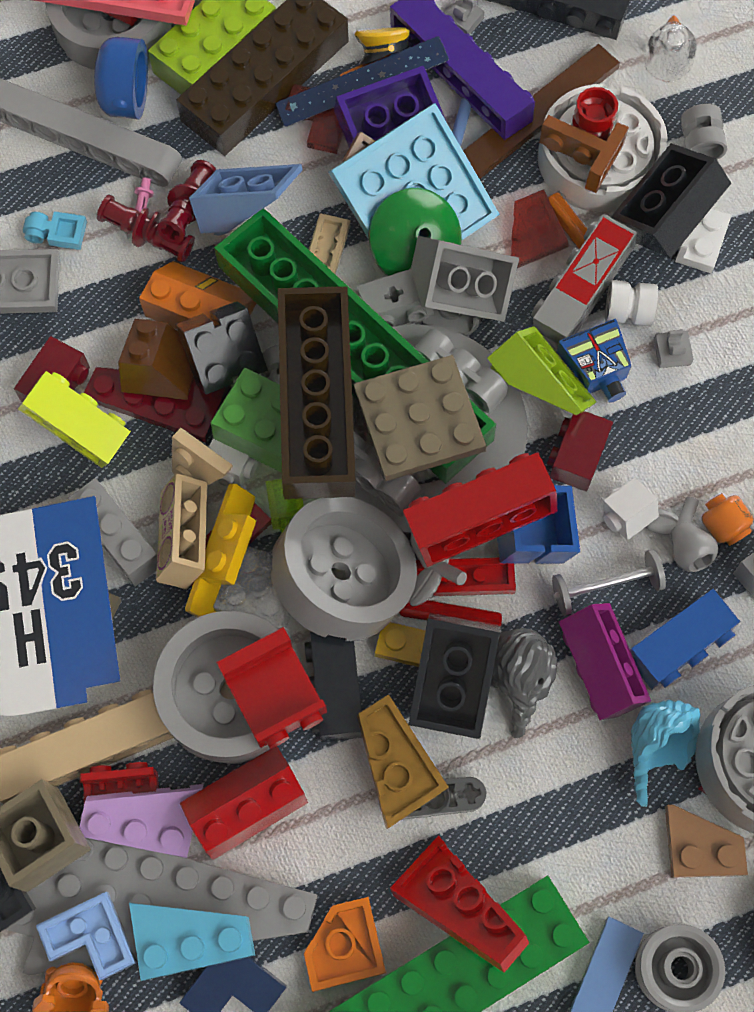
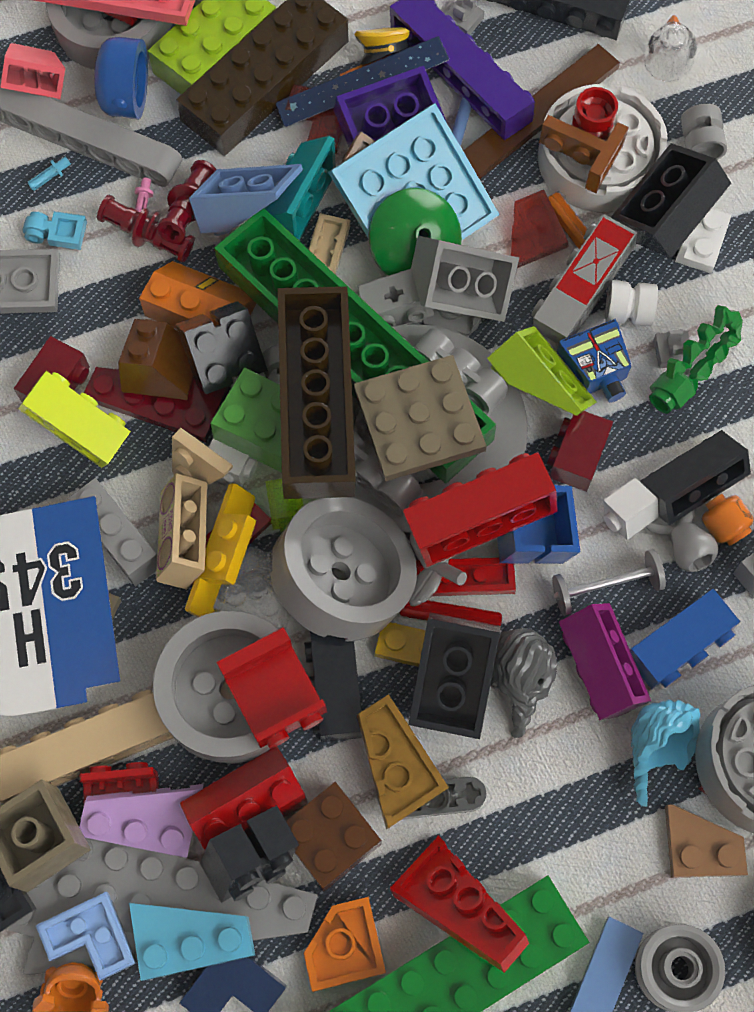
(32, 71): none -> coral torso
(49, 173): none -> medium azure piece
(239, 861): none -> black piece
(302, 197): none -> teal slope
(332, 836): none -> reddish brown brick
(674, 388): none -> green sword
(698, 476): none -> black brick

